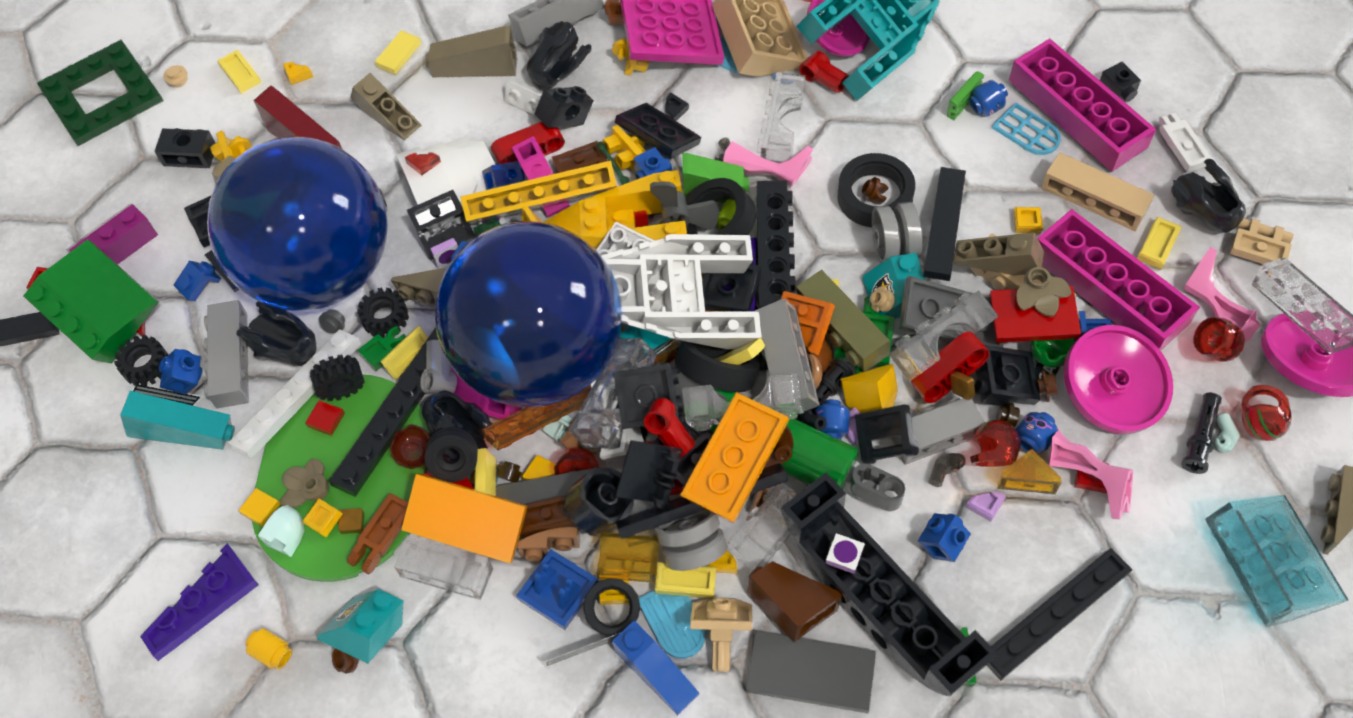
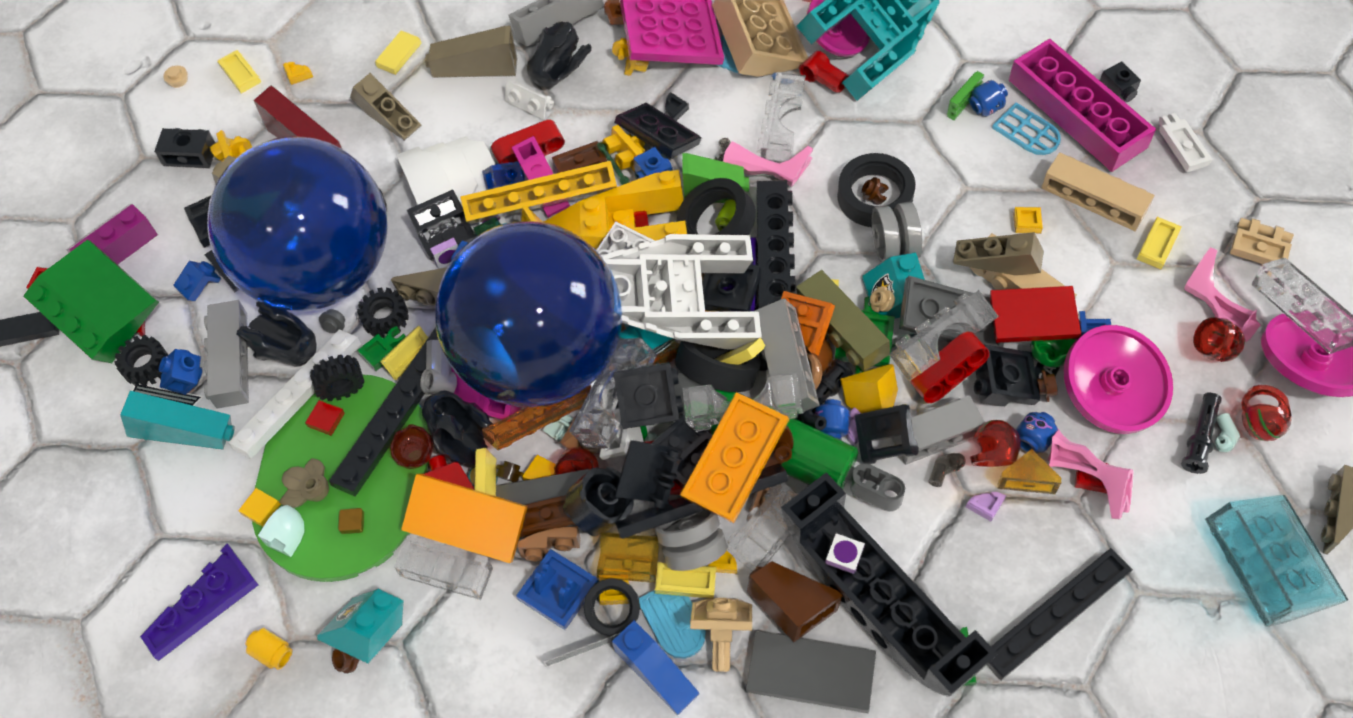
(84, 126): dark green plate -> none
(322, 517): yellow tile -> none
(379, 533): dark orange hinge -> none
(423, 162): clear red tile -> none
(451, 470): black tyre -> none
(563, 106): black brick -> none
(669, 427): red piece -> none
(675, 207): dark grey piece -> none
(944, 224): black tile -> none
(944, 537): blue brick -> none
(962, 385): pearl gold piece -> none
(1008, 413): dark brown plate -> none
(1043, 295): dark tan plate -> none
(1115, 280): dark pink brick -> none
(1211, 202): black hair -> none

